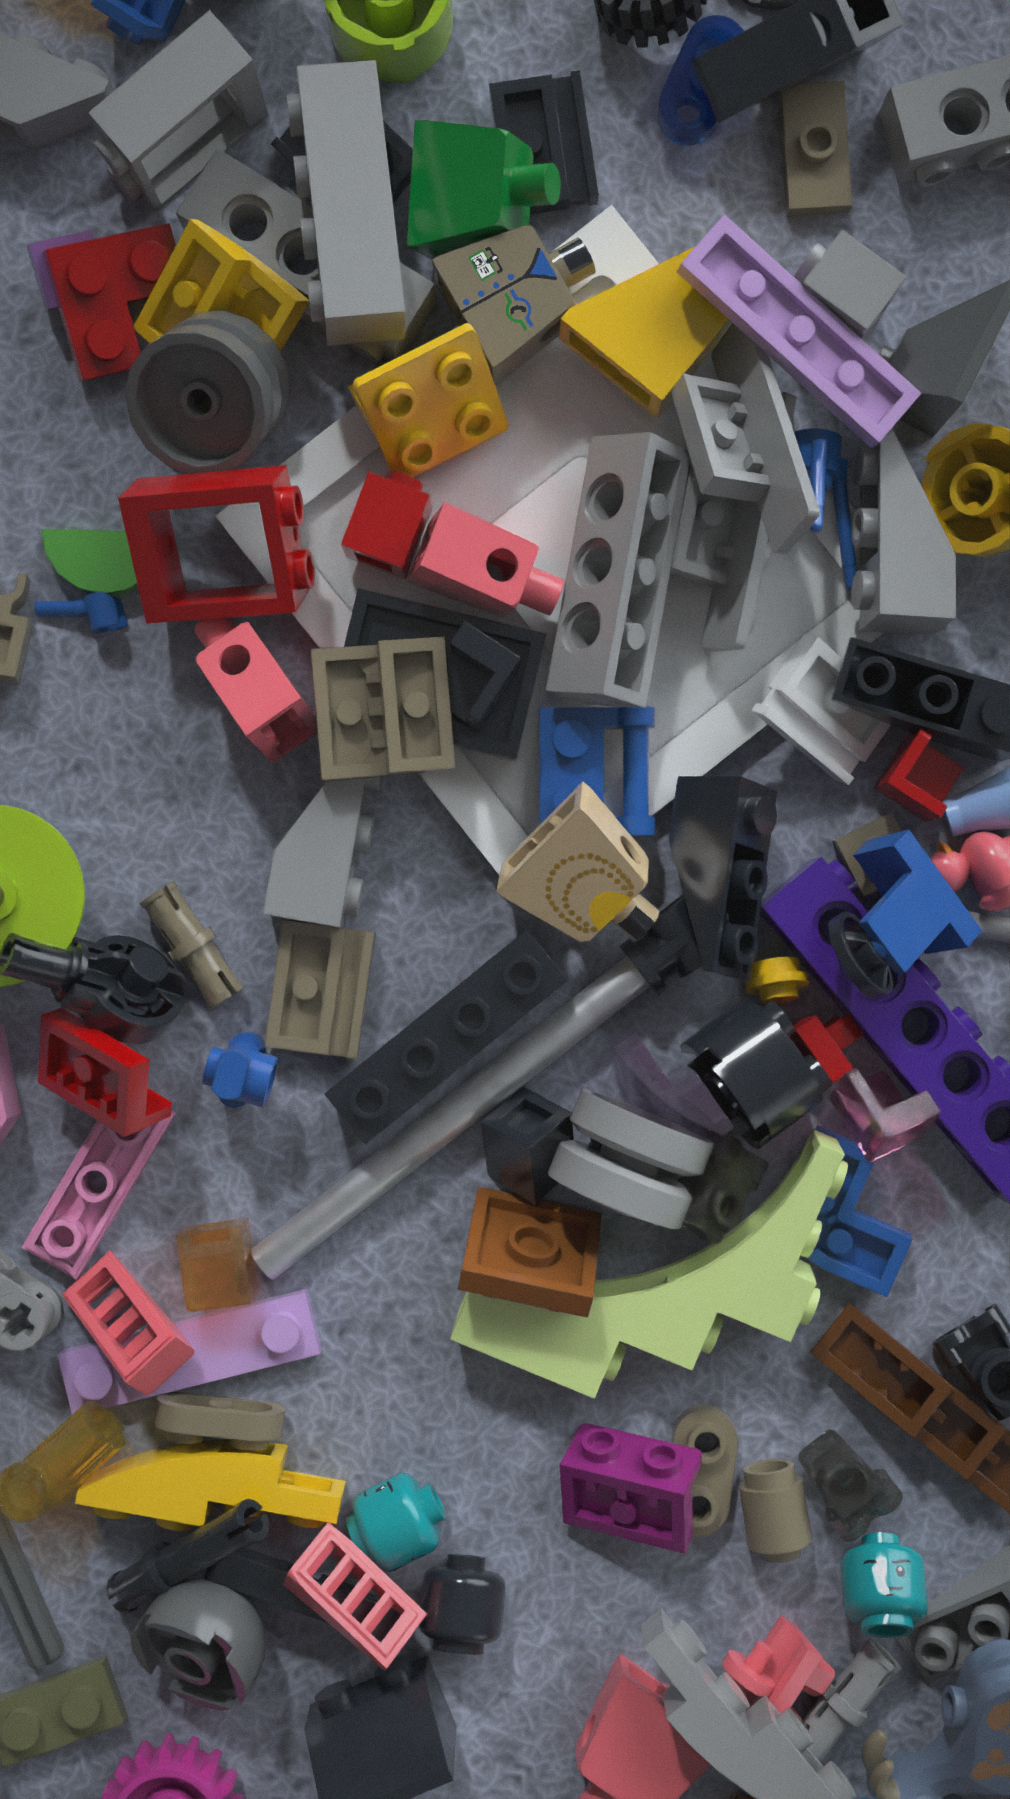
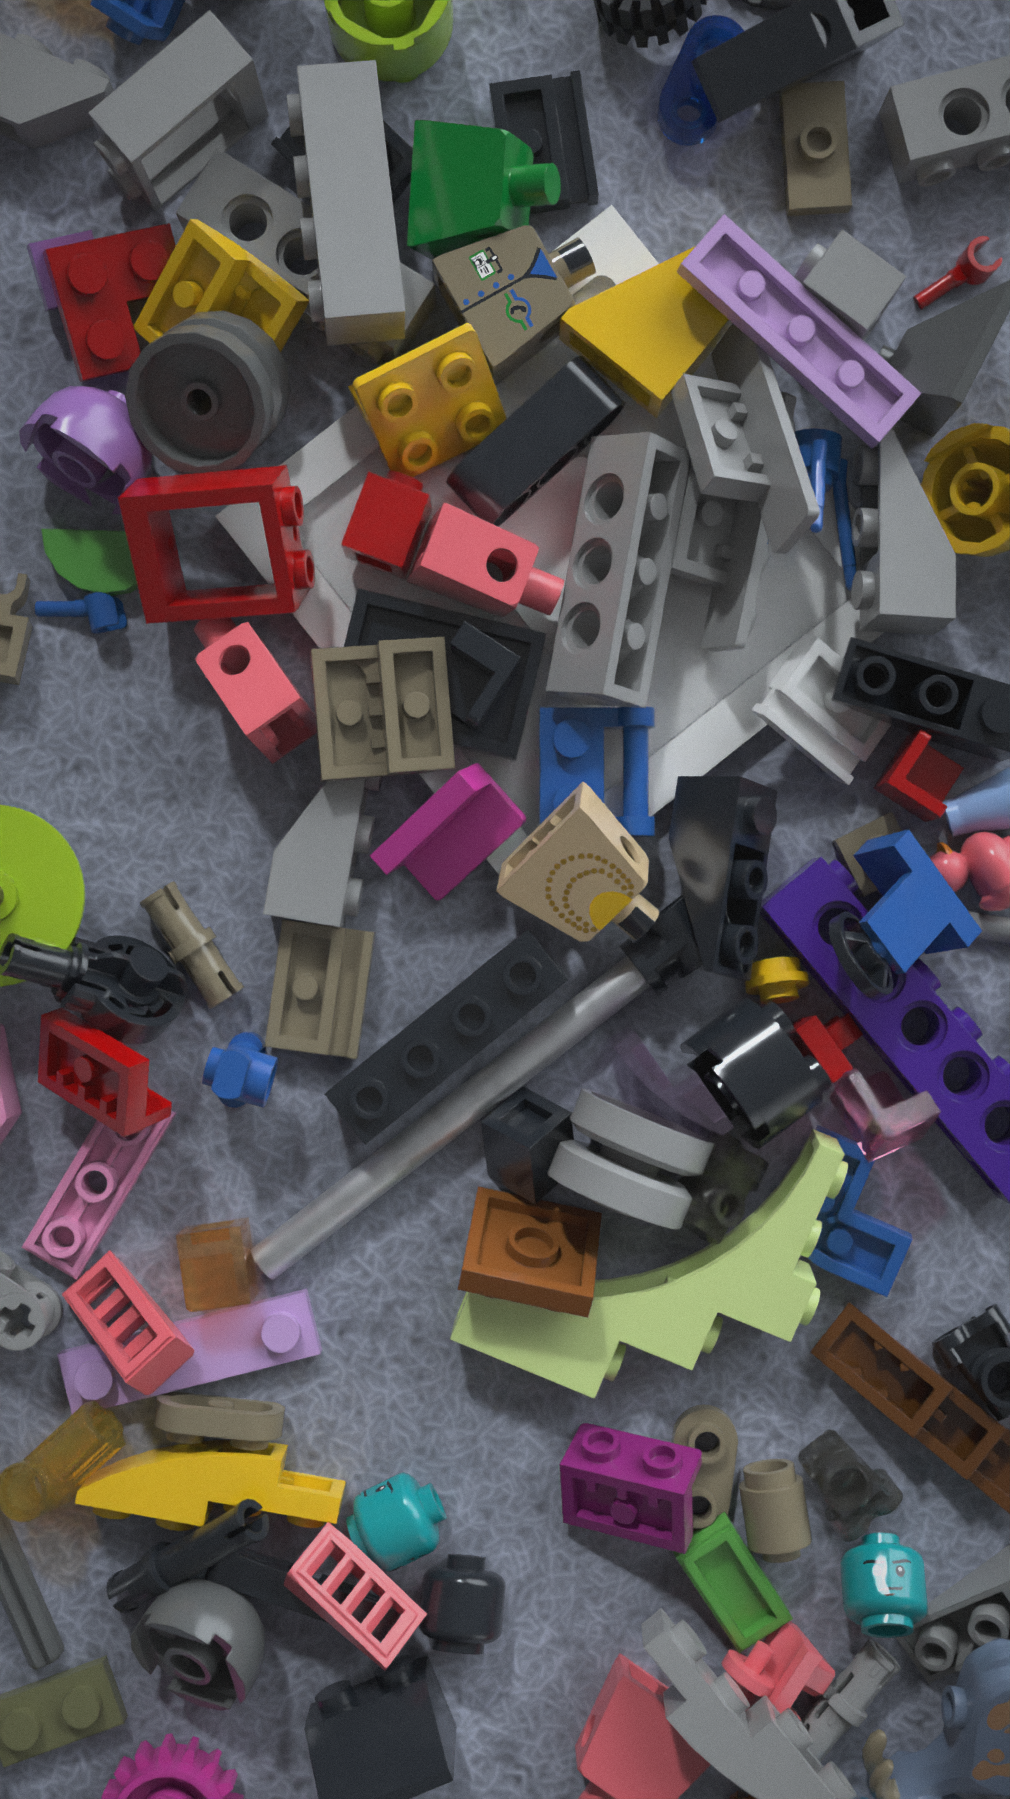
(83, 436): none -> medium lavender cylinder
(452, 832): none -> dark pink panel
(535, 442): none -> black beam
(733, 1583): none -> bright green tile
(966, 271): none -> red hand

